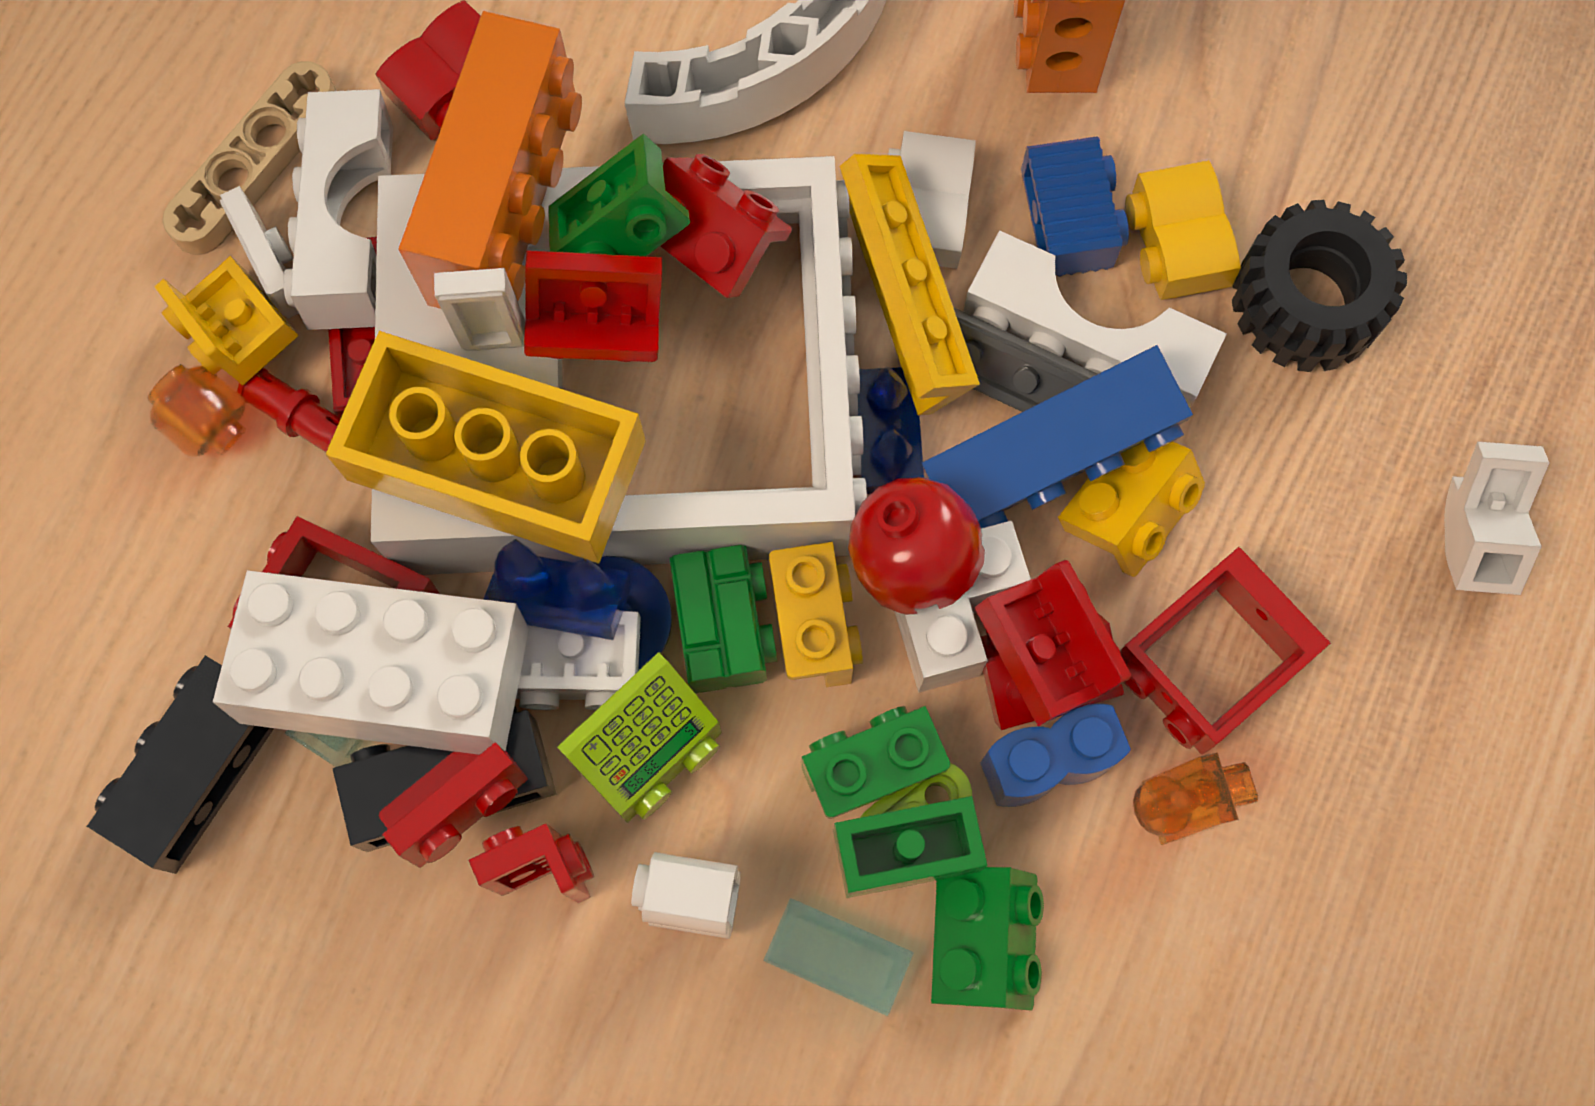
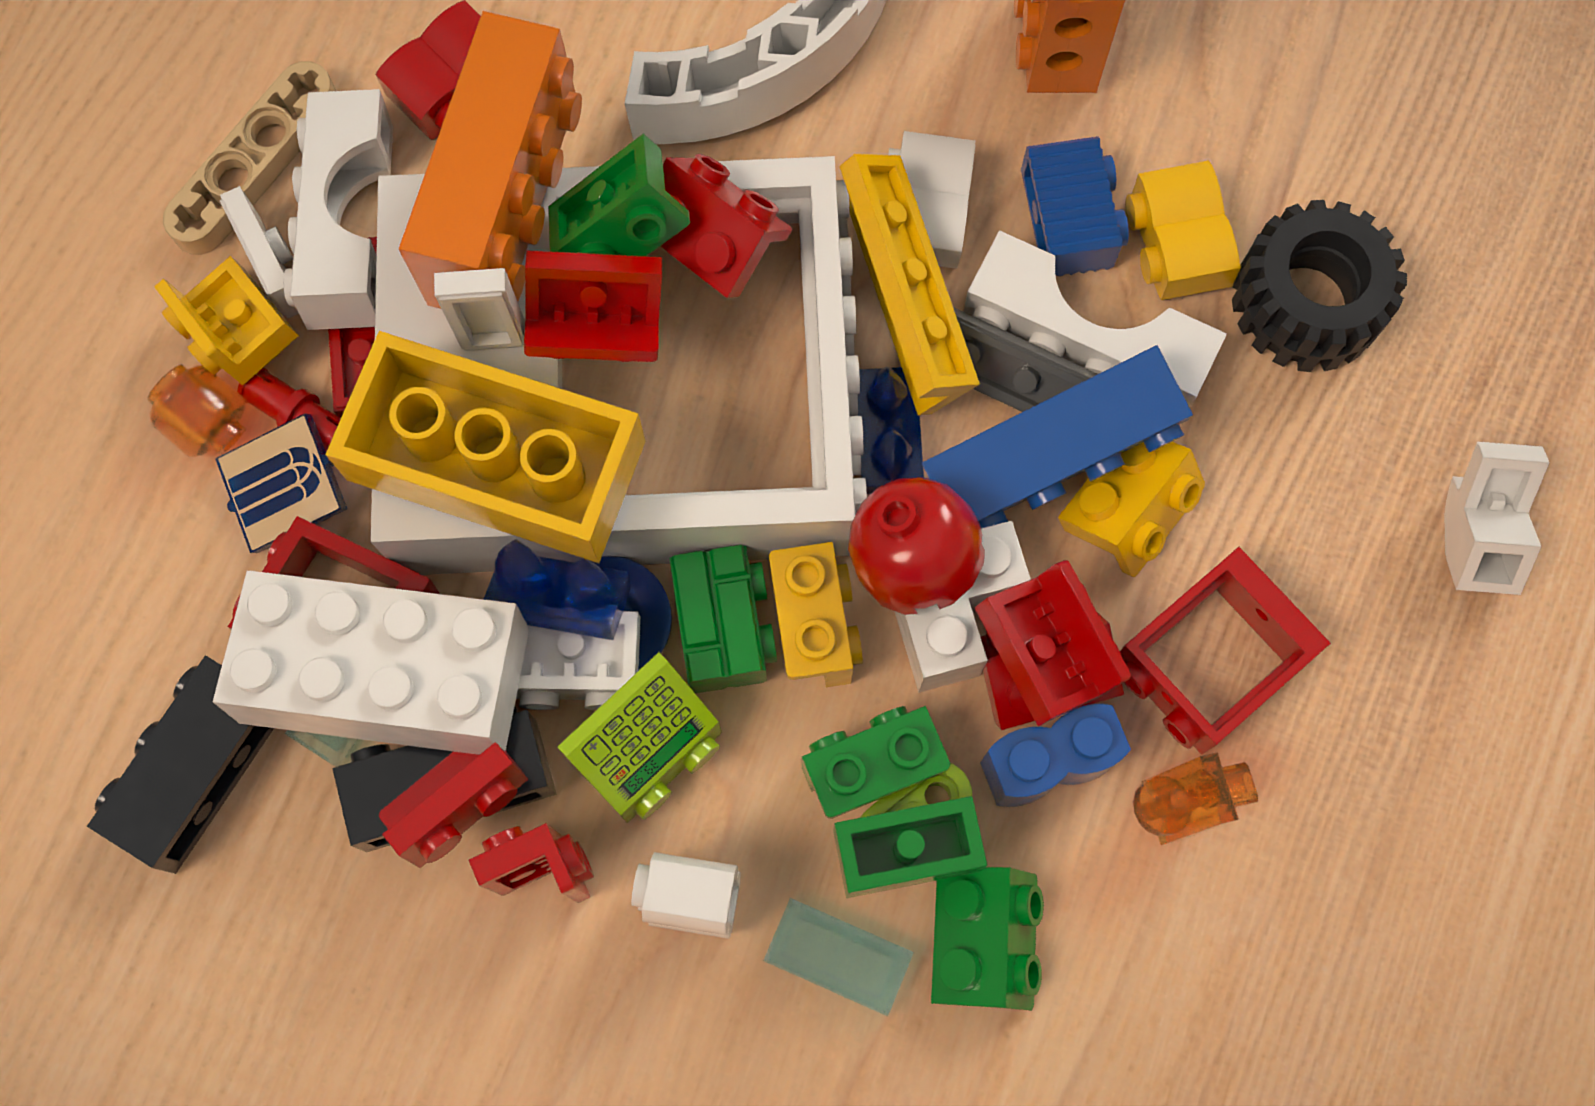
(280, 479): none -> piece

